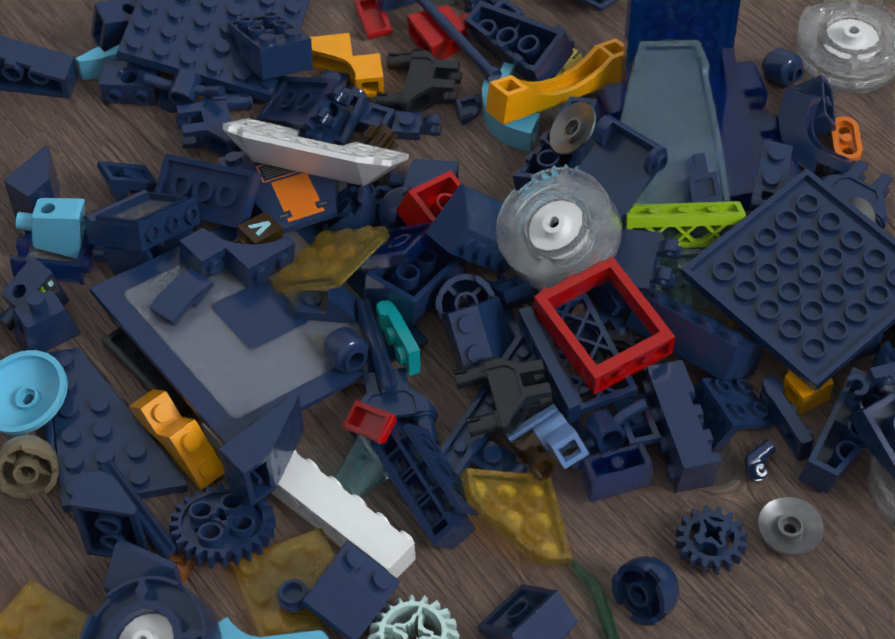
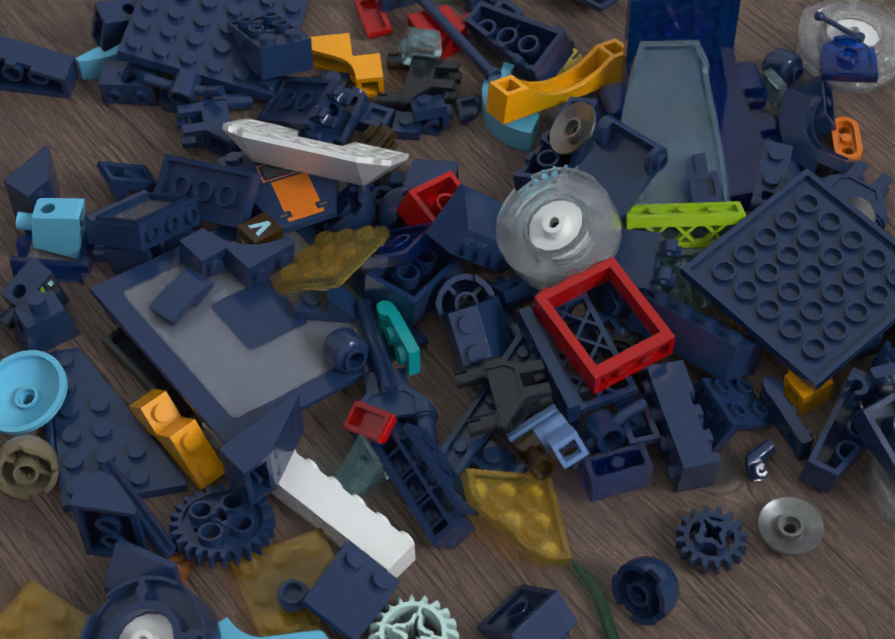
(420, 43): none -> clear light blue bracket
(431, 107): none -> dark blue bracket
(775, 87): none -> clear light blue tile
(820, 16): none -> dark blue hinge
(848, 60): none -> clear blue tile

